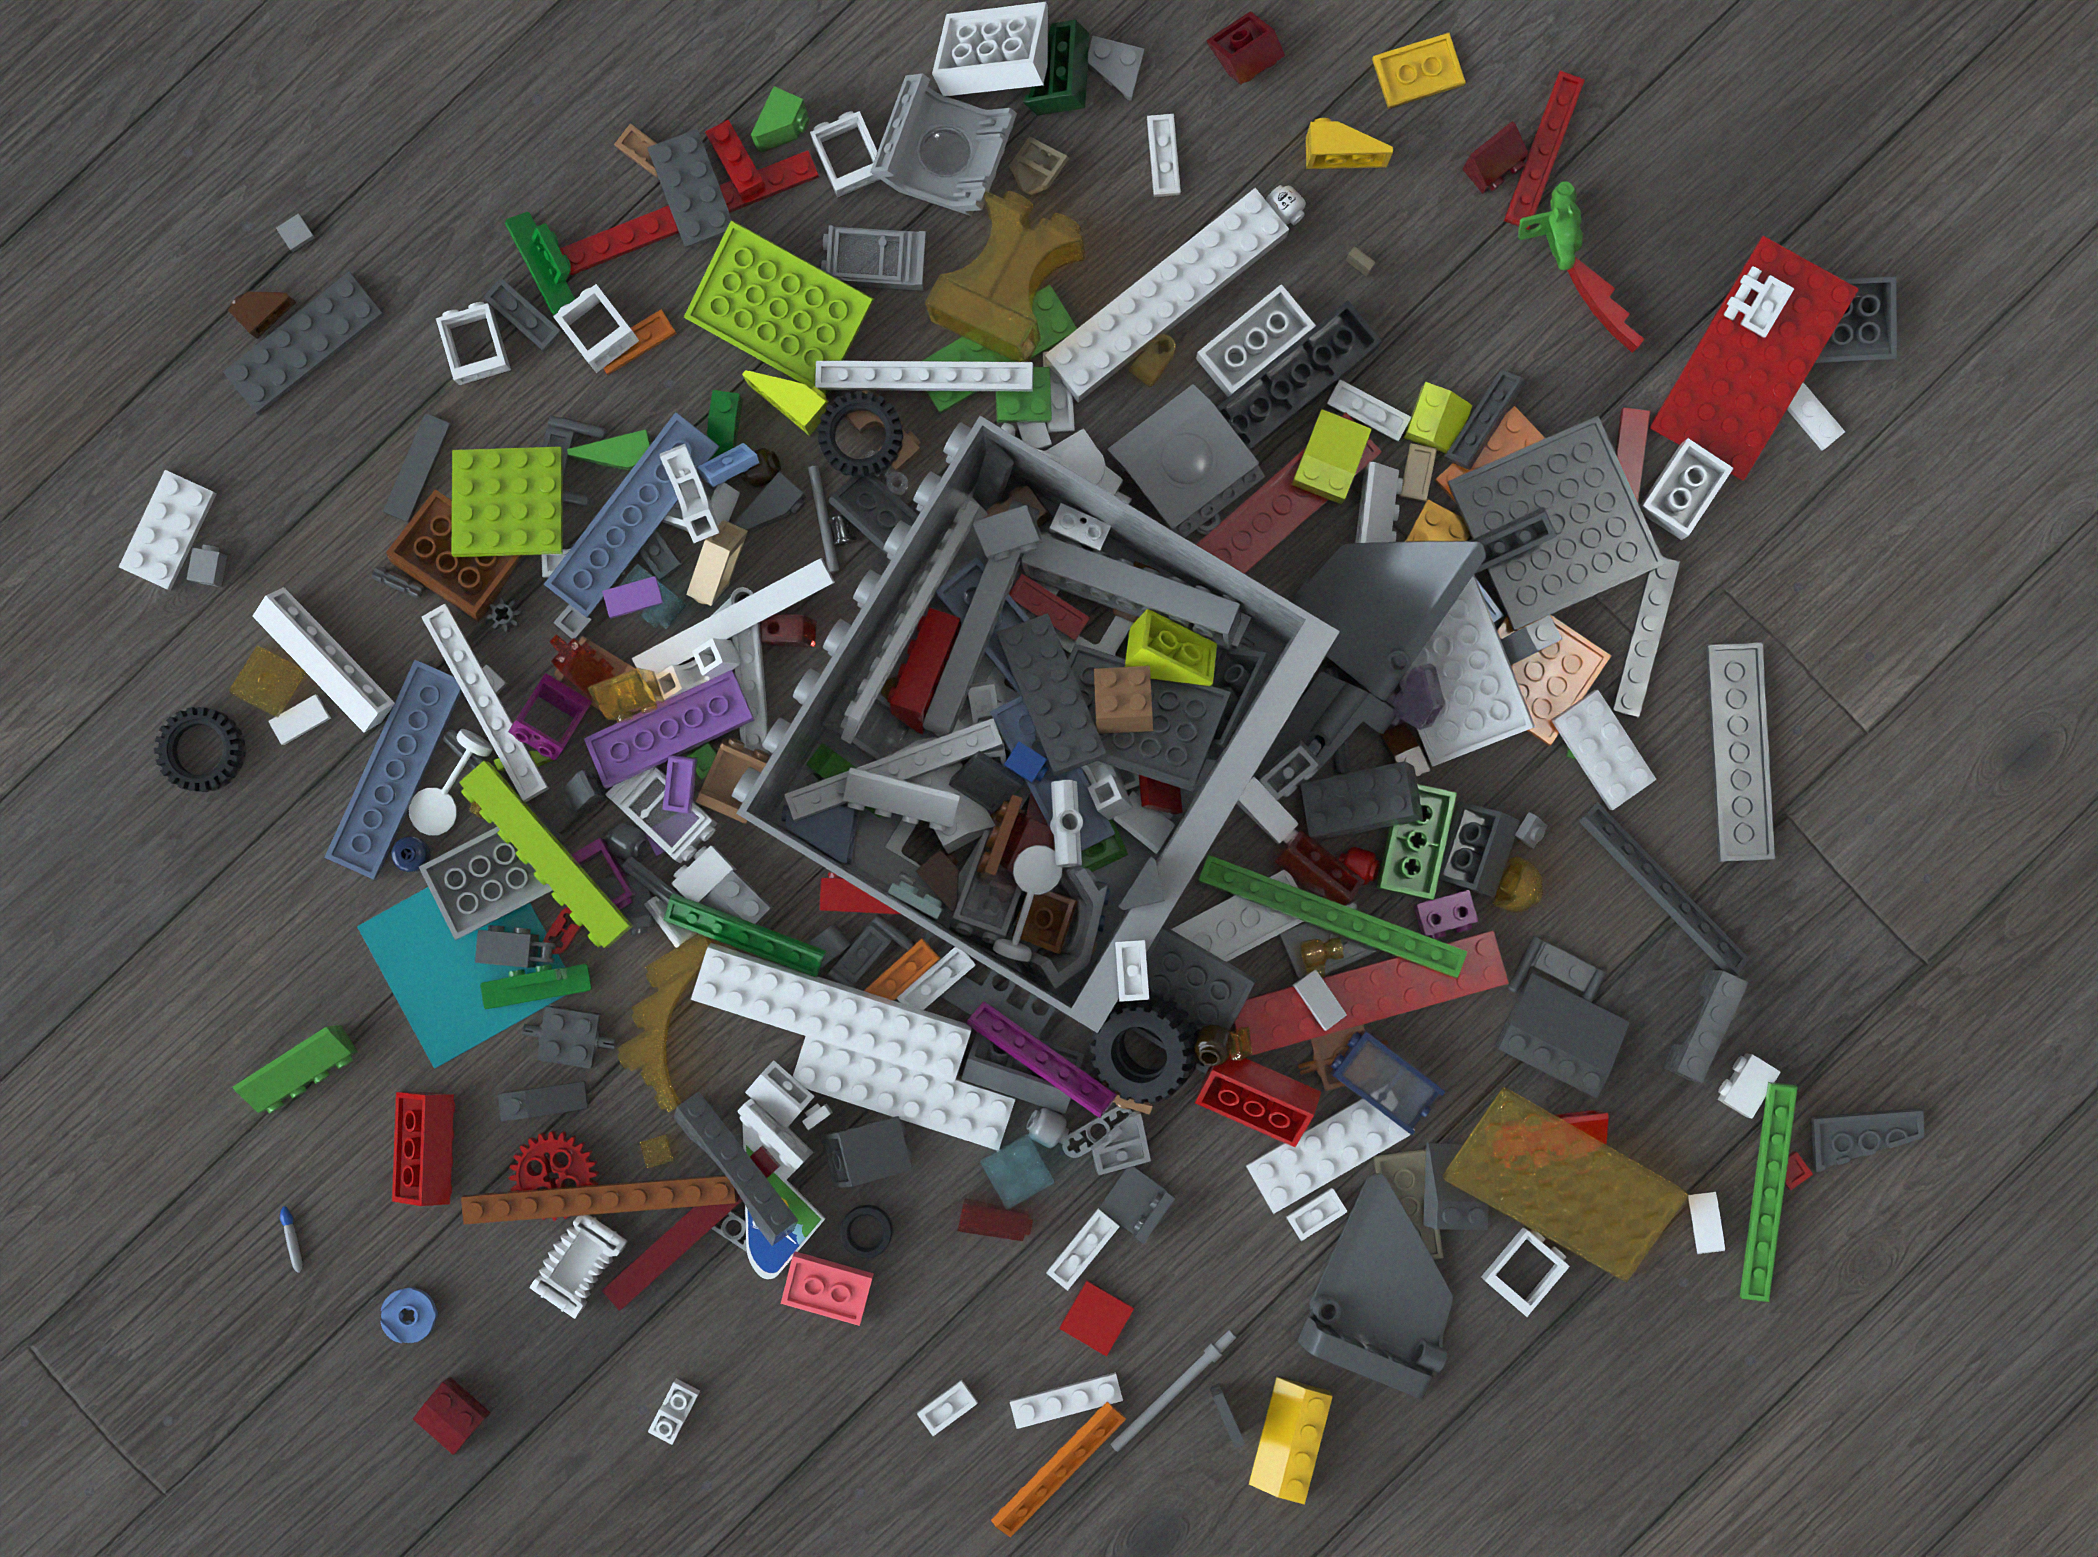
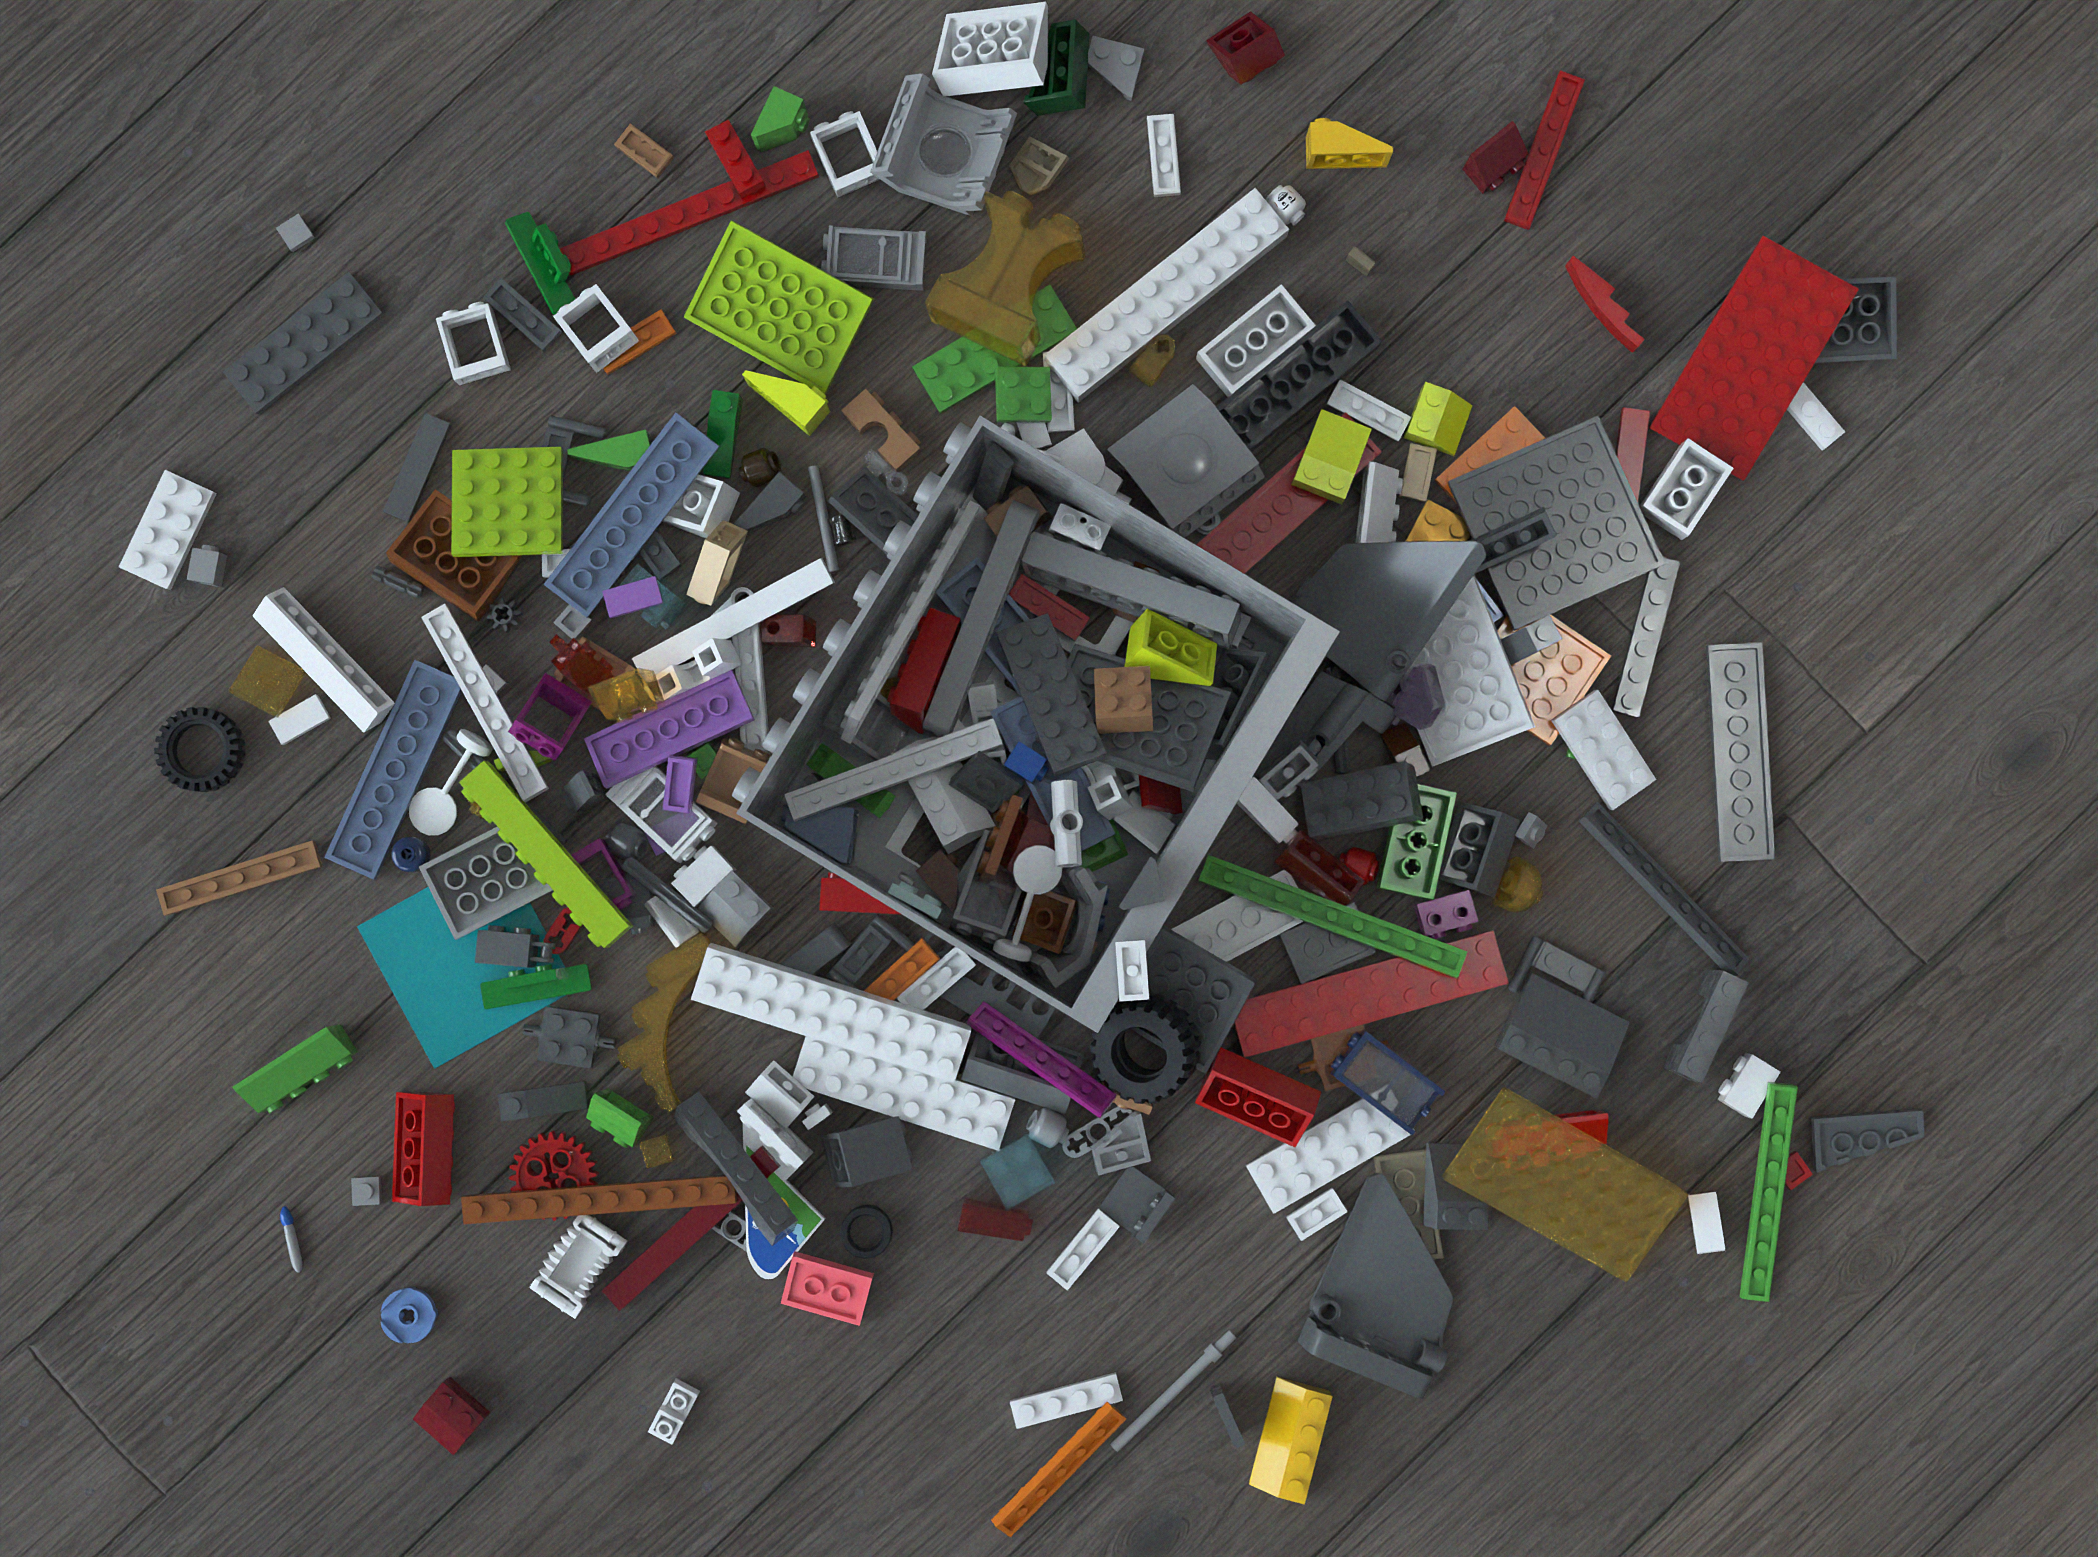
(239, 878): none -> medium nougat plate
(260, 310): reddish brown slope -> none
(366, 1190): none -> light grey plate
(618, 1116): none -> bright green slope
(691, 188): dark grey plate -> none
(691, 493): white arch -> none
(728, 465): light blue plate -> none
(744, 935): green tile -> none
(860, 402): black tyre -> none
(900, 797): white slope -> none
(924, 376): white plate -> none
(947, 1407): white plate -> none
(1008, 533): light grey slope -> none
(1096, 1318): red tile -> none
(1213, 1045): dark brown head -> none
(1241, 1043): clear yellow tile -> none
(1316, 953): clear yellow piece -> none
(1319, 1000): white slope -> none
(1418, 70): yellow tile -> none
(1485, 419): dark grey tile -> none
(1526, 1306): white window -> none
(1558, 225): bright green piece -> none
(1765, 307): white plate -> none

